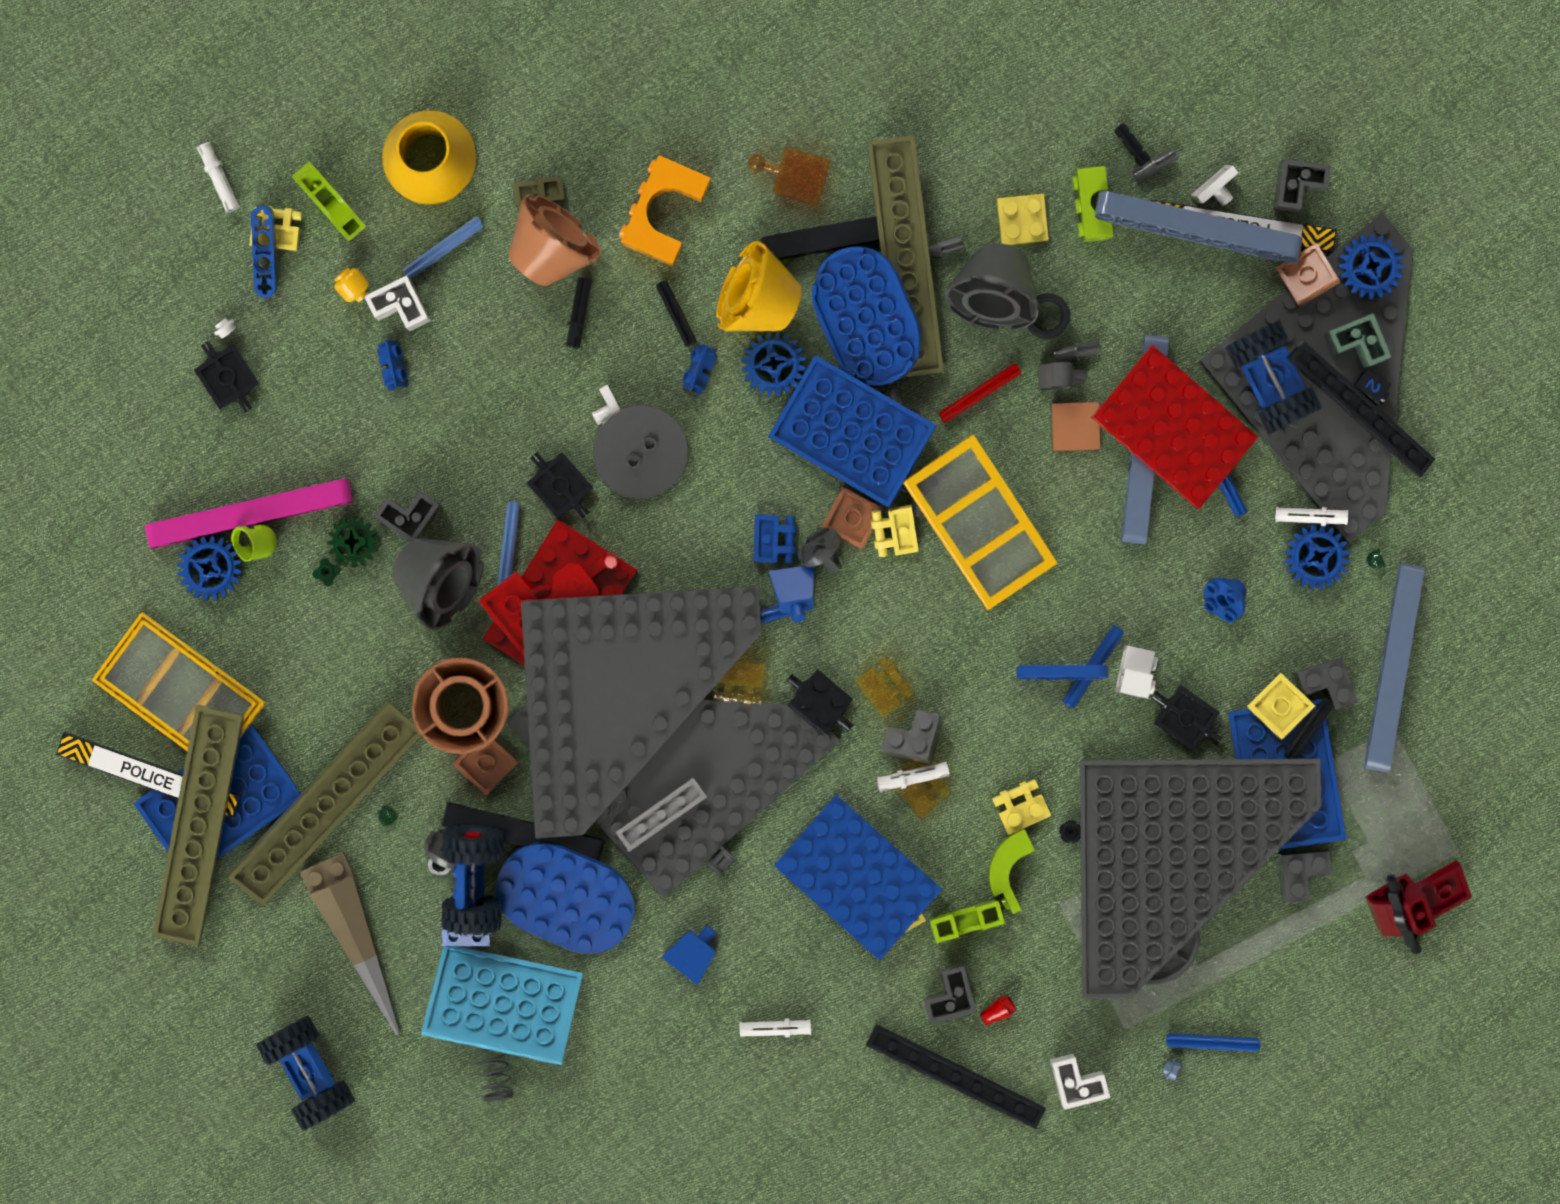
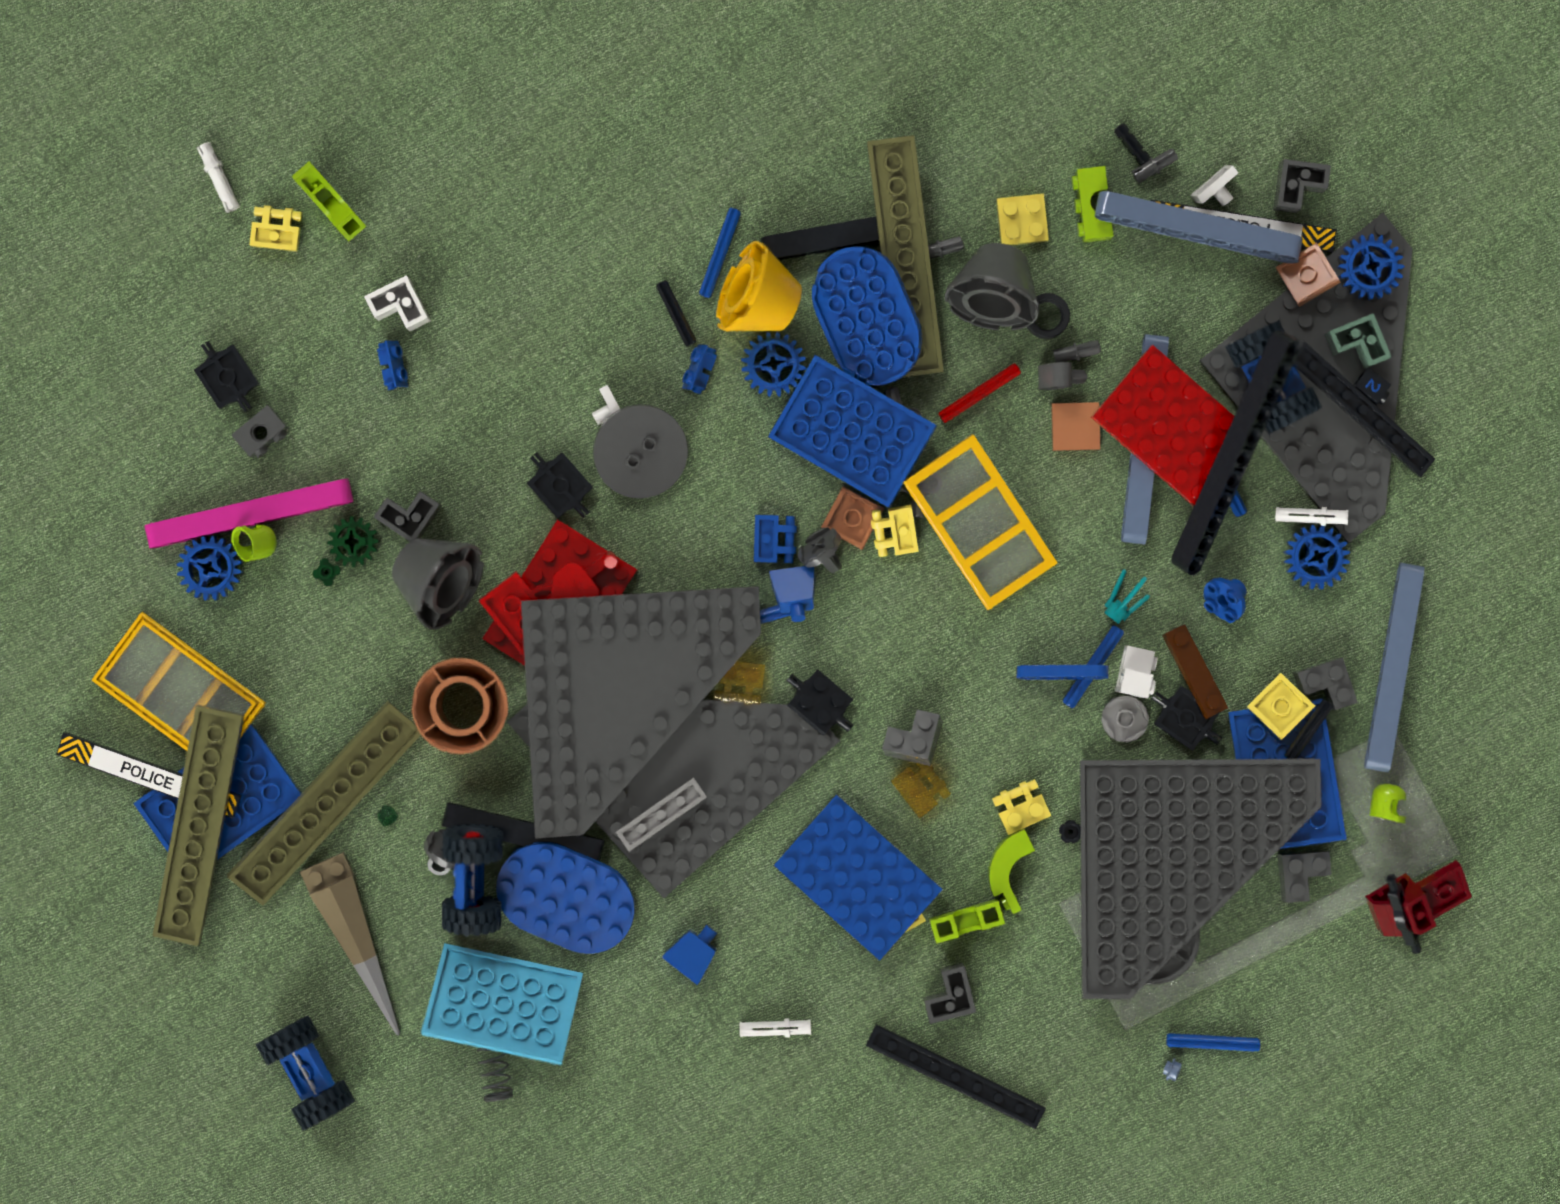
(224, 327): white plate -> none
(247, 434): none -> dark grey brick
(264, 251): blue beam -> none
(351, 285): yellow head -> none
(443, 247): medium blue axle -> none
(445, 180): yellow cone -> none
(452, 939): hinge -> none
(486, 766): nougat tile -> none
(509, 540): medium blue axle -> none
(549, 188): olive slope -> none
(549, 242): nougat cone -> none
(578, 313): black axle -> none
(664, 177): light orange arch -> none
(719, 252): none -> blue axle
(721, 861): dark grey bush -> none
(798, 175): clear orange plate -> none
(878, 691): clear yellow plate -> none
(903, 779): white pin -> none
(998, 1010): red cone -> none
(1077, 1089): white brick -> none
(1117, 610): none -> teal plant
(1125, 718): none -> light grey tile
(1195, 671): none -> reddish brown plate
(1236, 452): none -> black beam
(1375, 559): clear green hinge -> none
(1385, 802): none -> lime helmet

